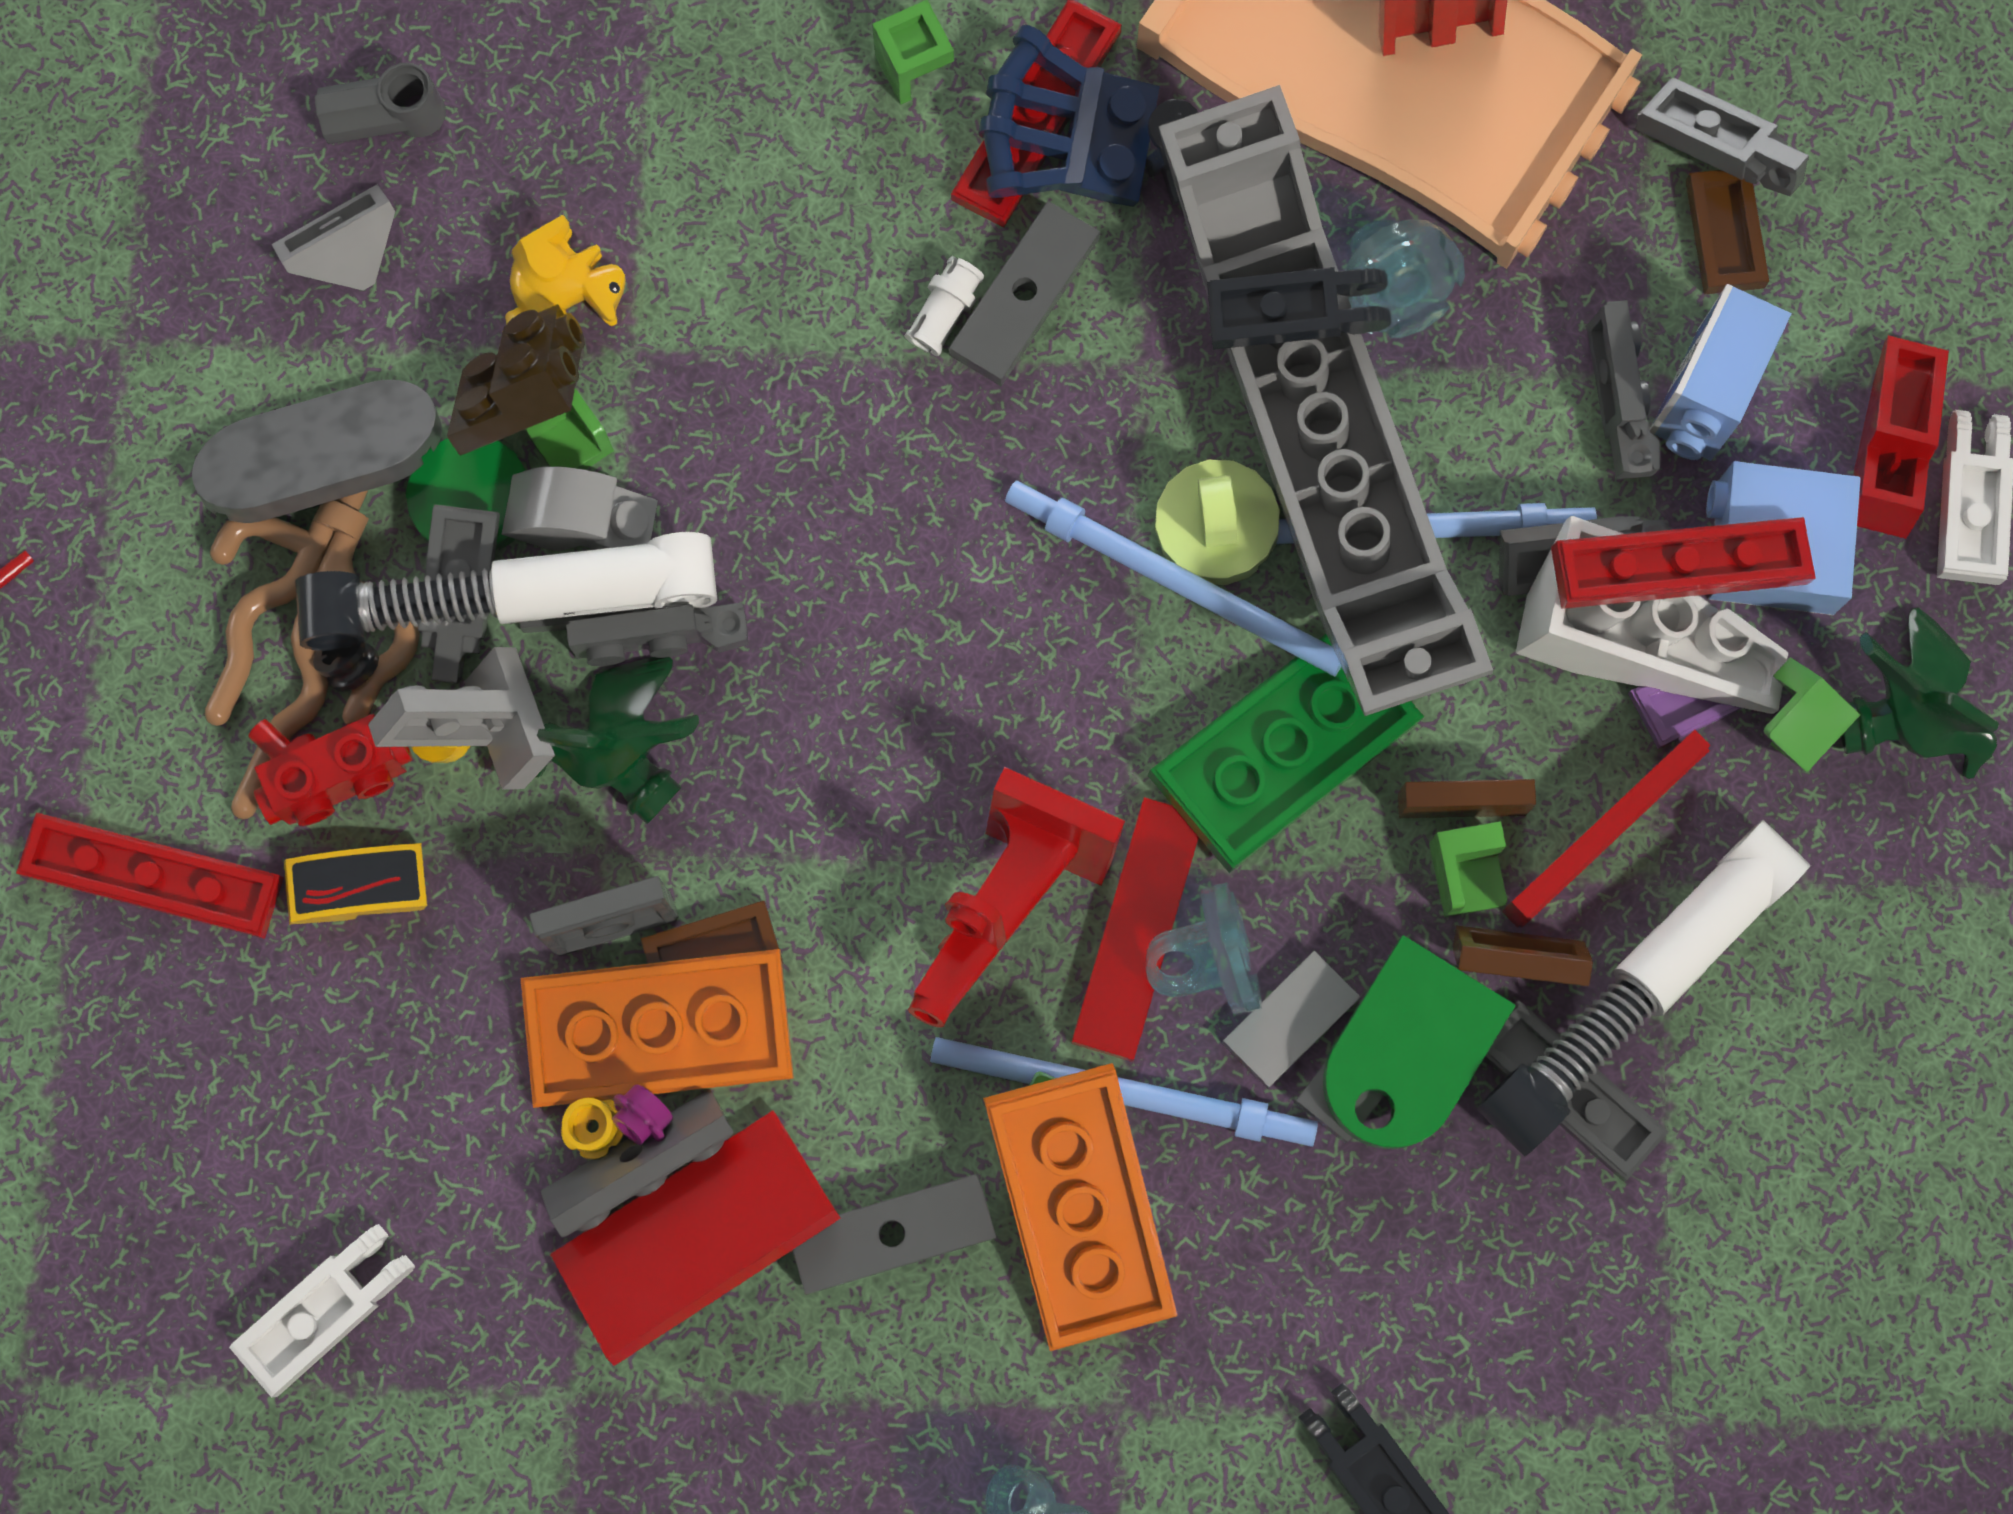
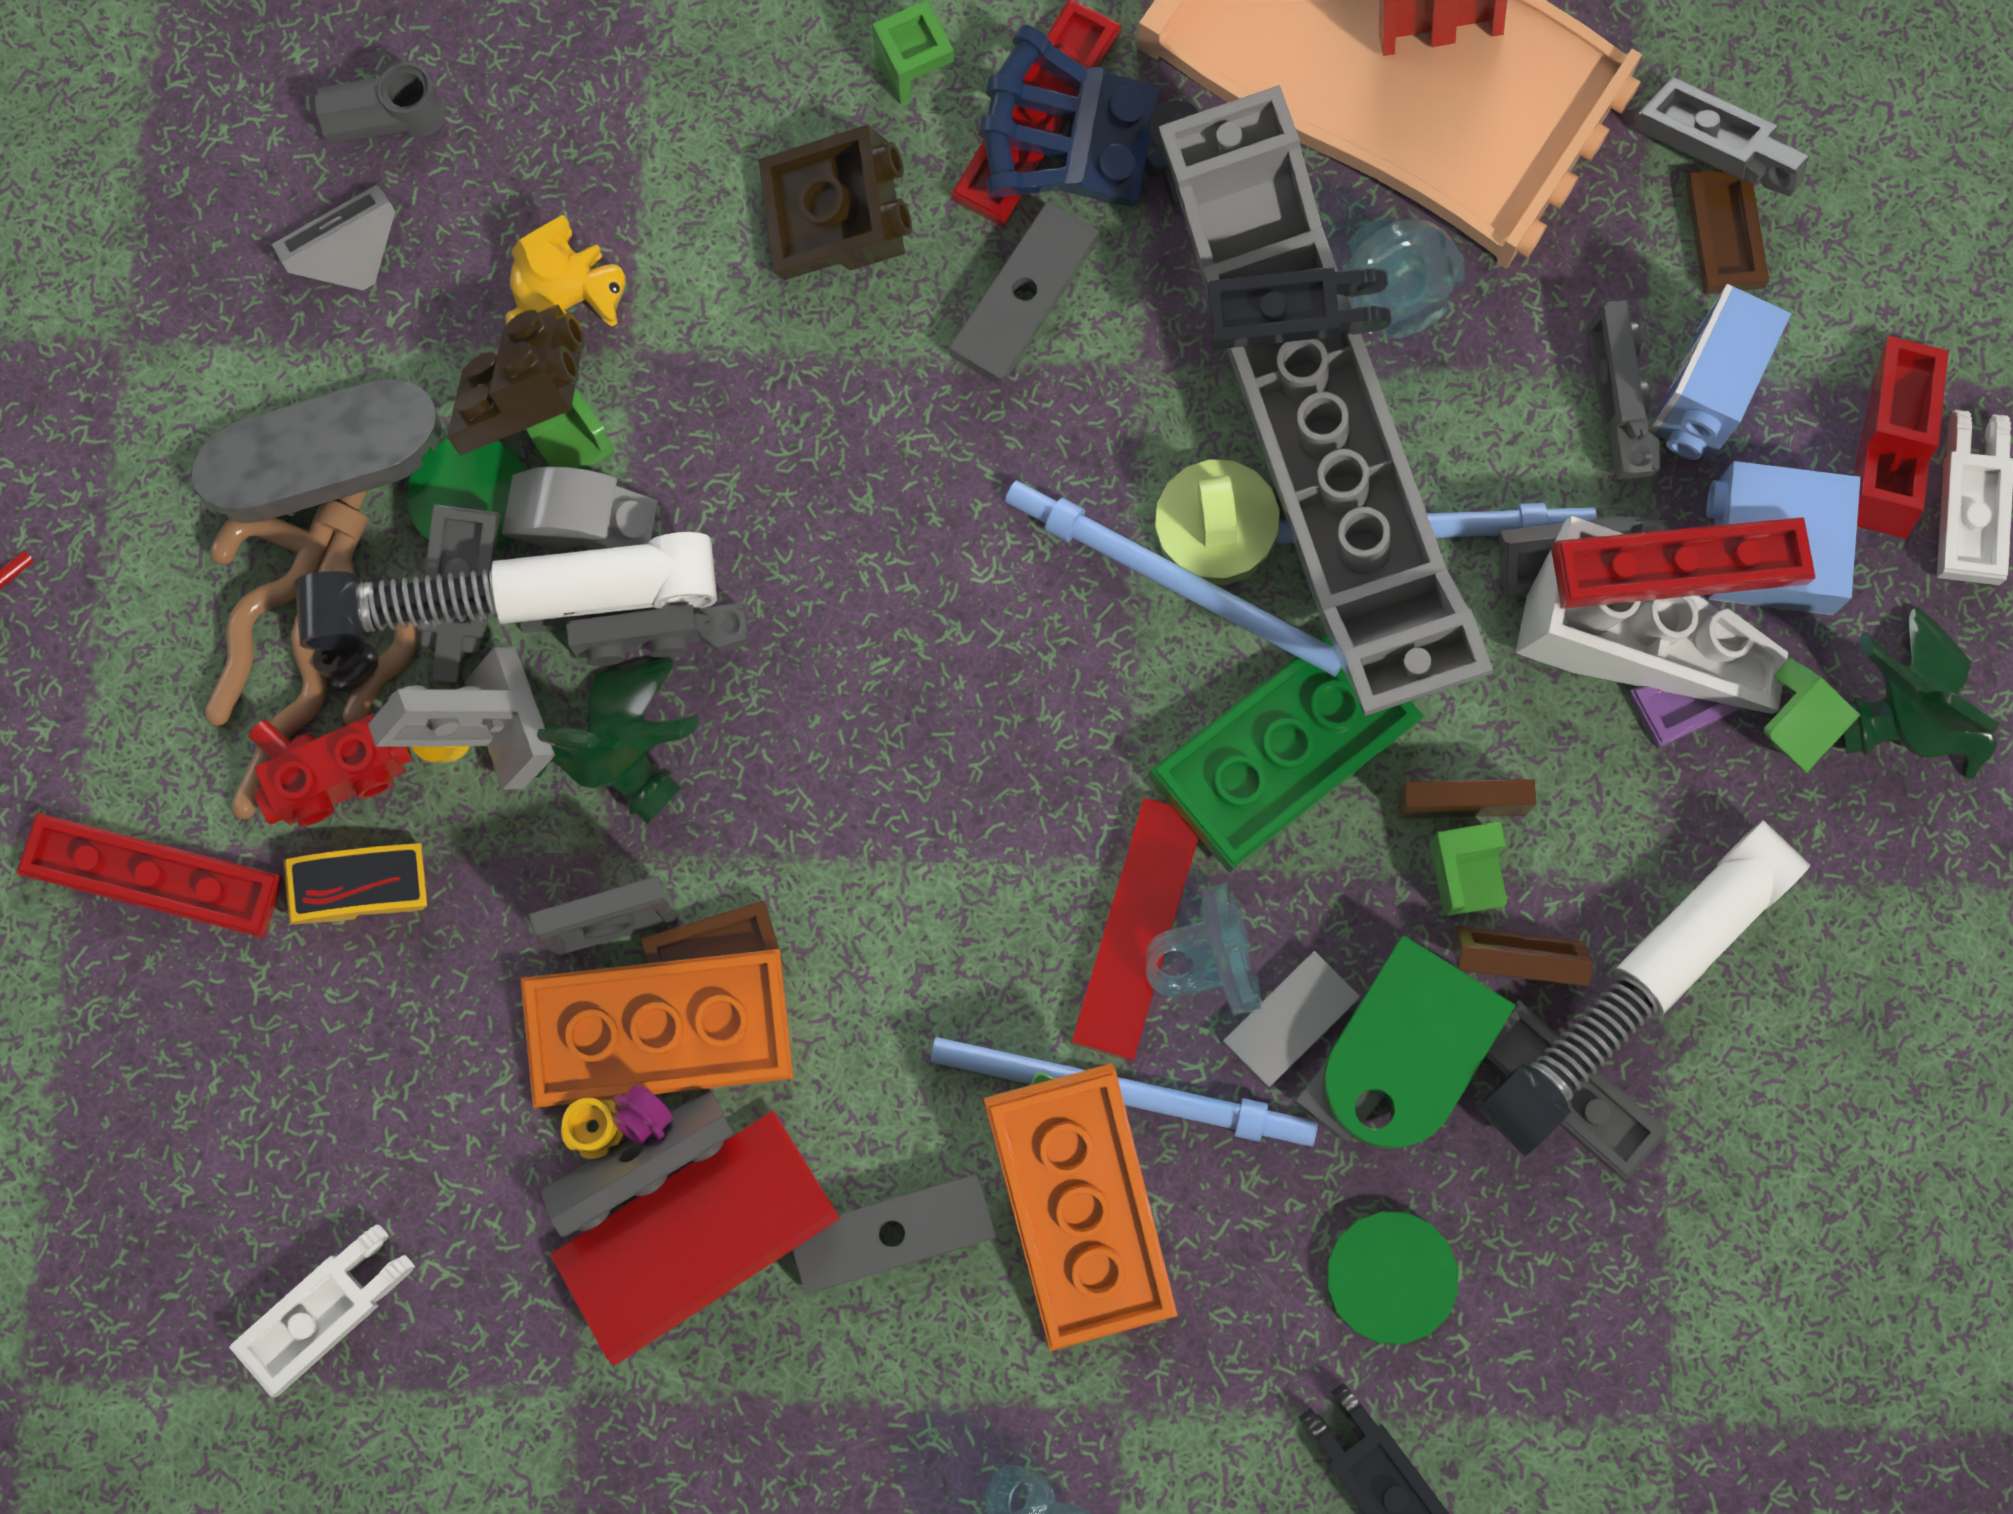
(834, 203): none -> dark brown plate
(949, 297): white pin -> none
(1043, 838): red piece -> none
(1392, 1278): none -> green tile
(1607, 829): red tile -> none

